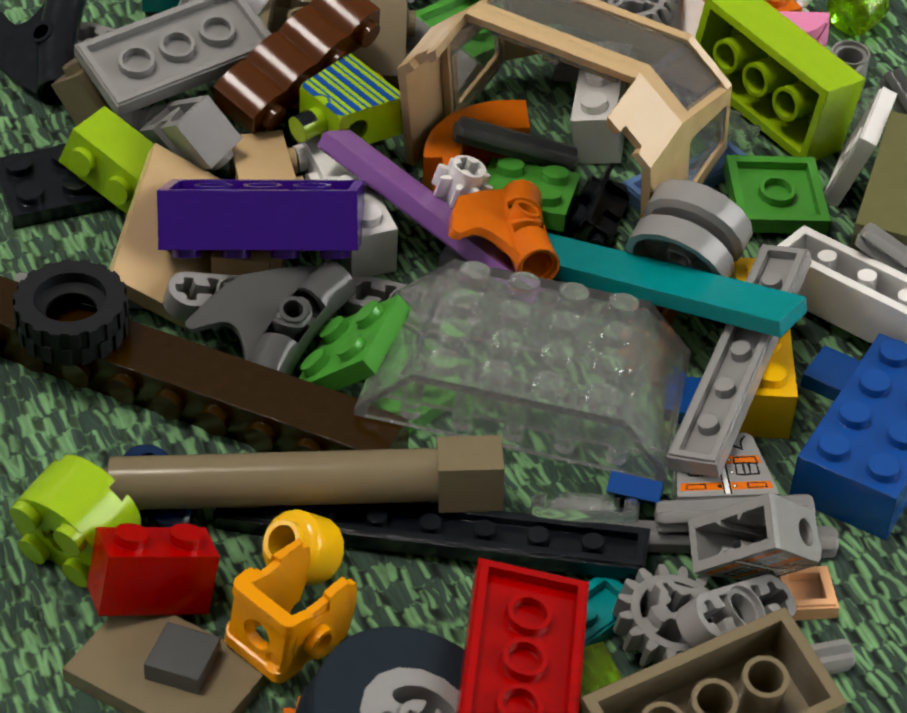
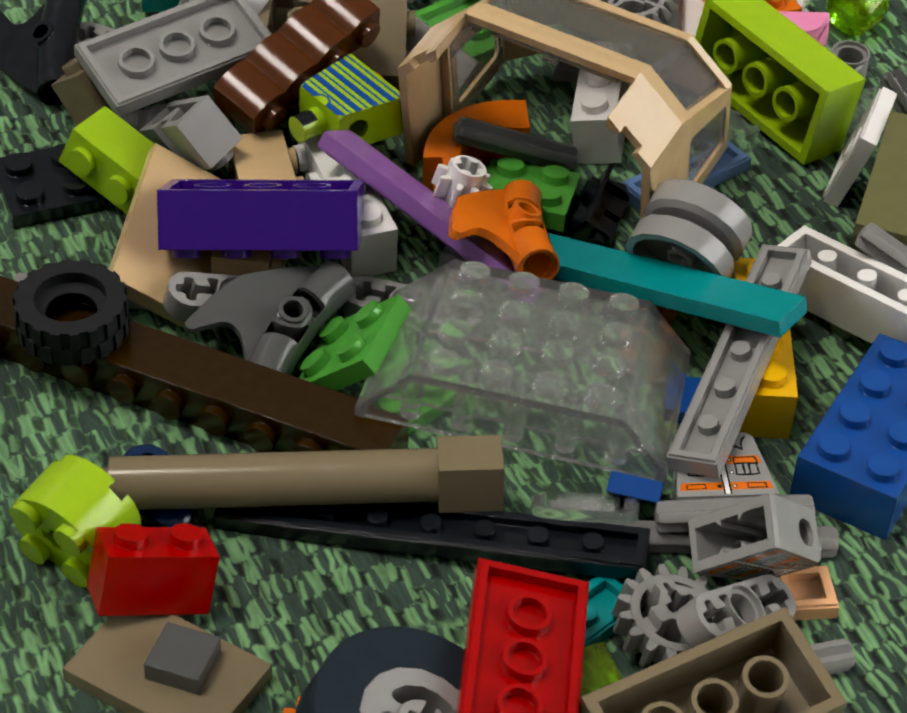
(267, 600): light orange piece -> none
(316, 532): yellow head -> none
(777, 192): bright green plate -> none
(829, 372): blue tile -> none

